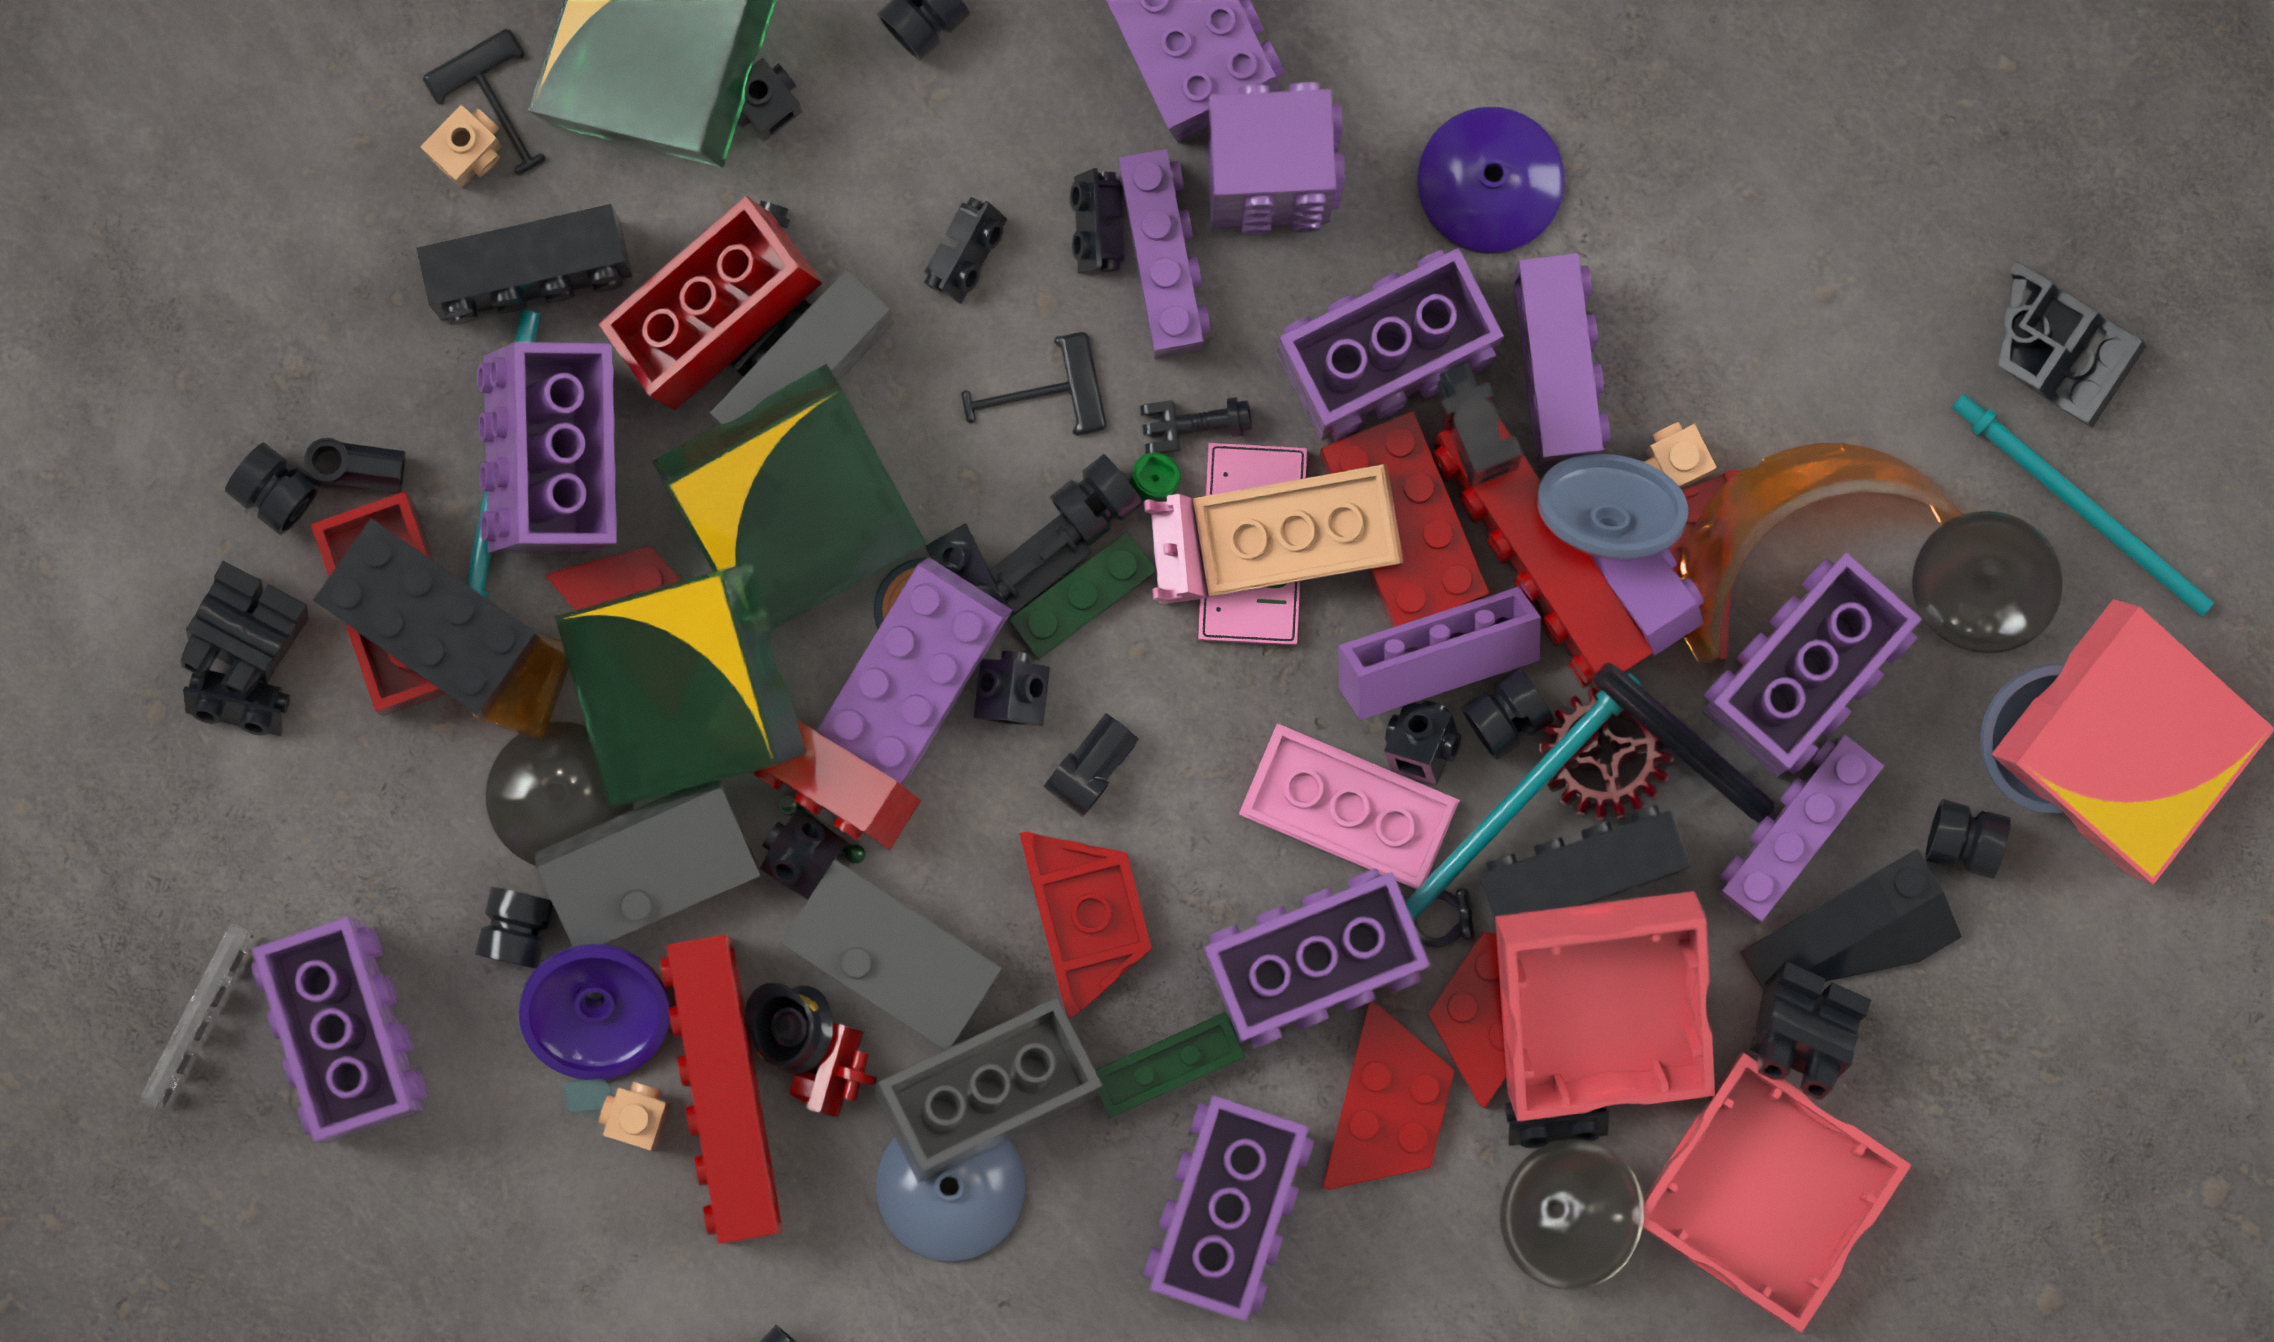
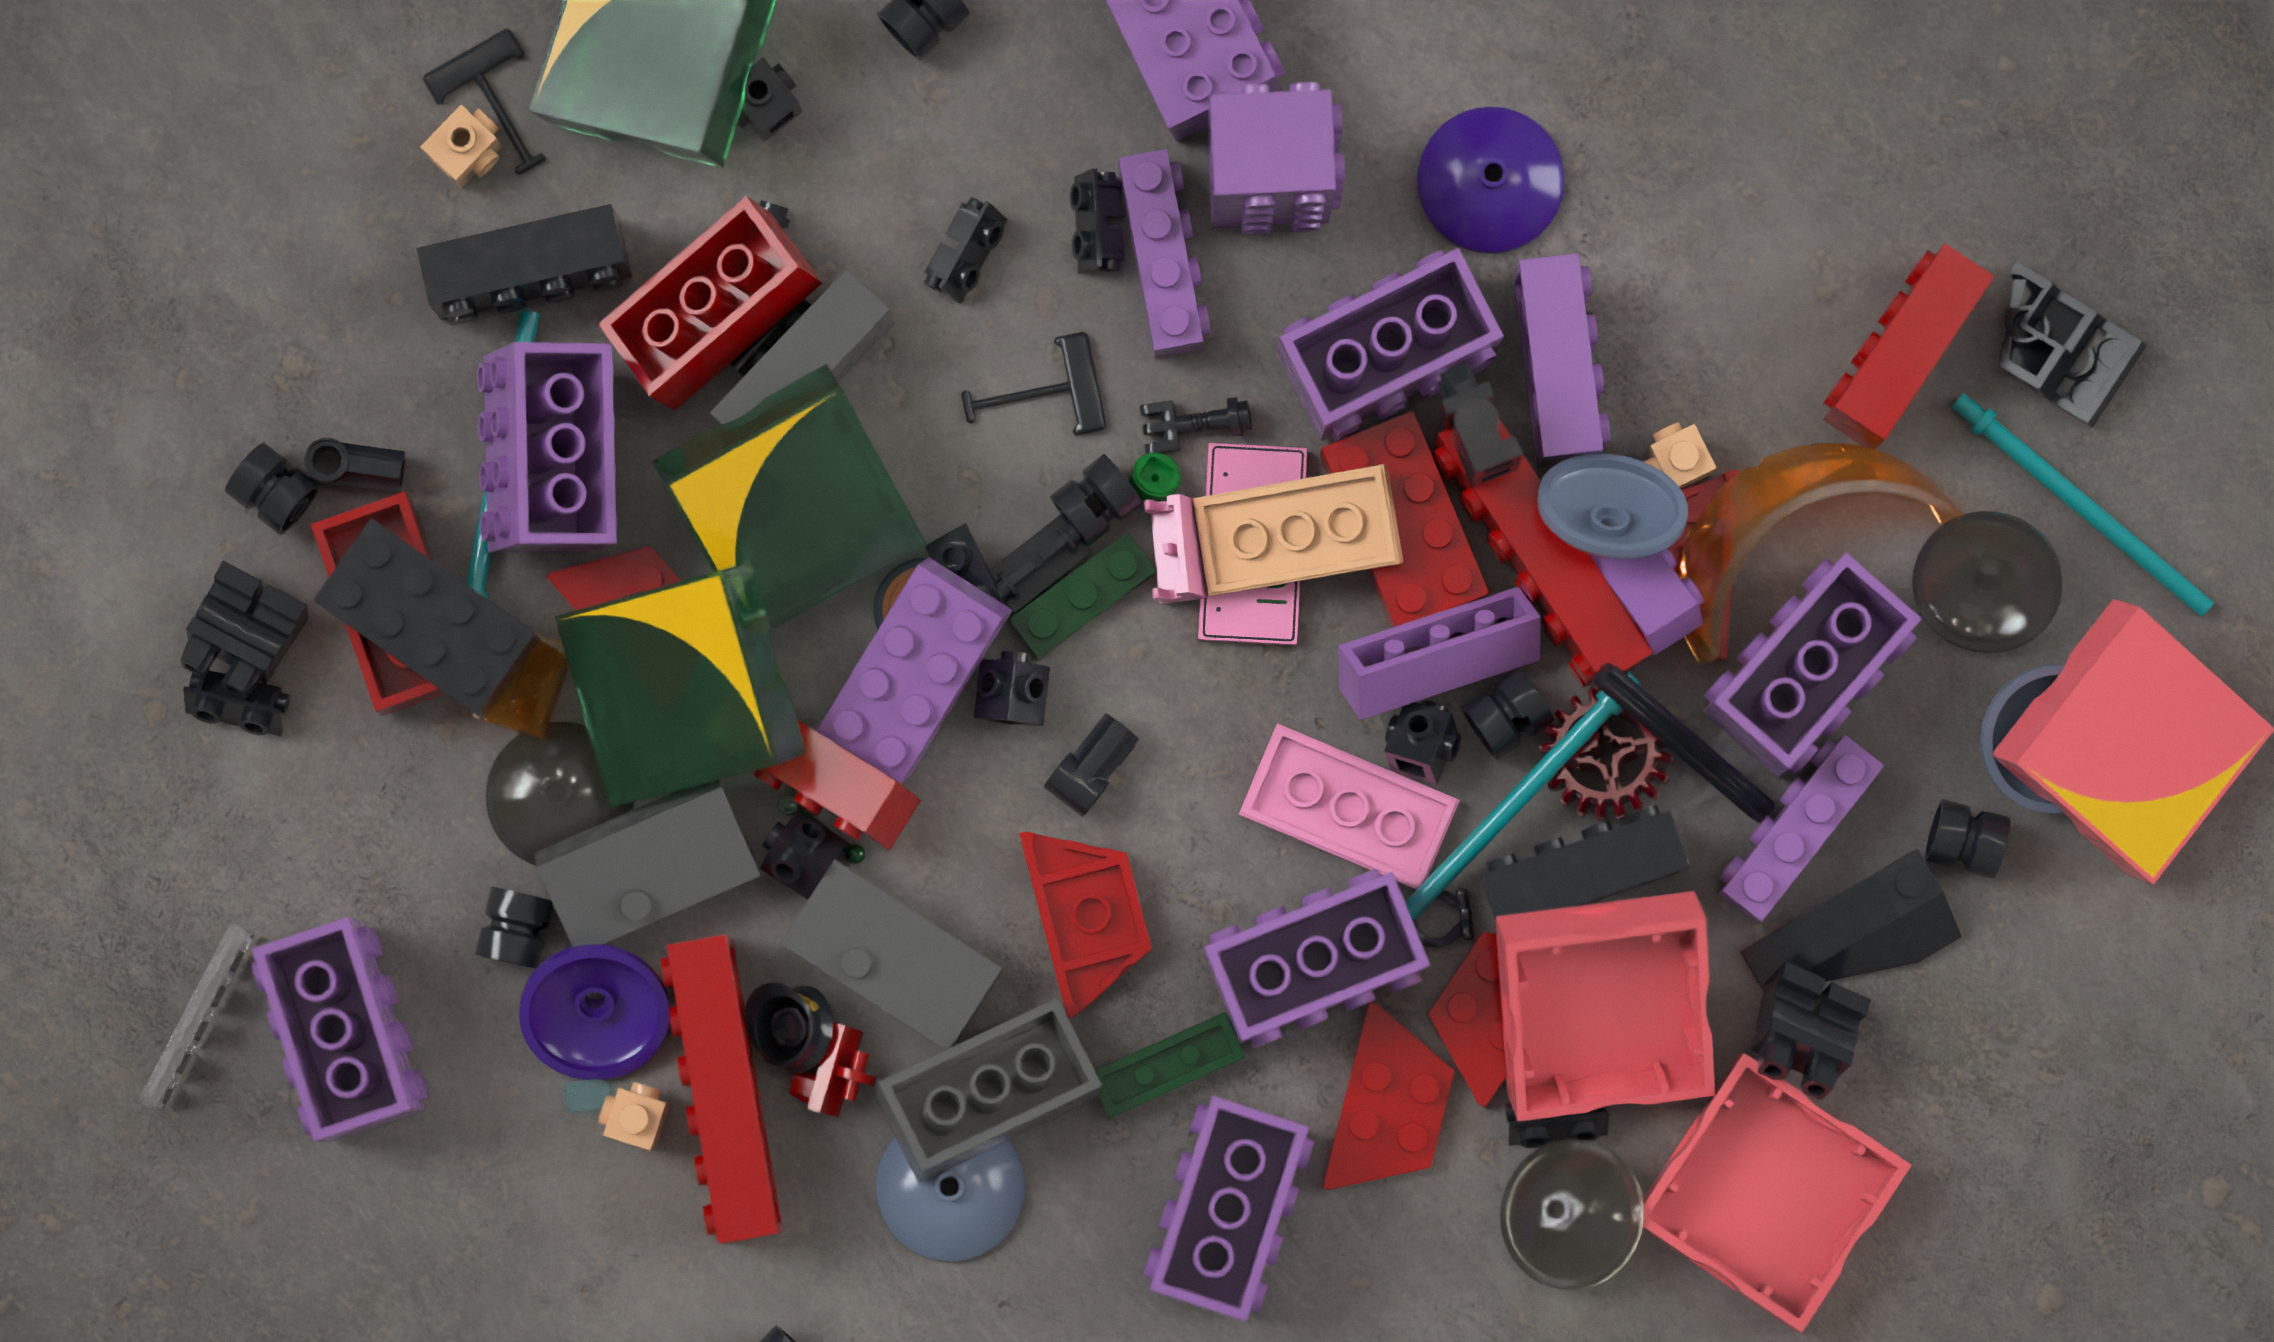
(1906, 351): none -> red brick

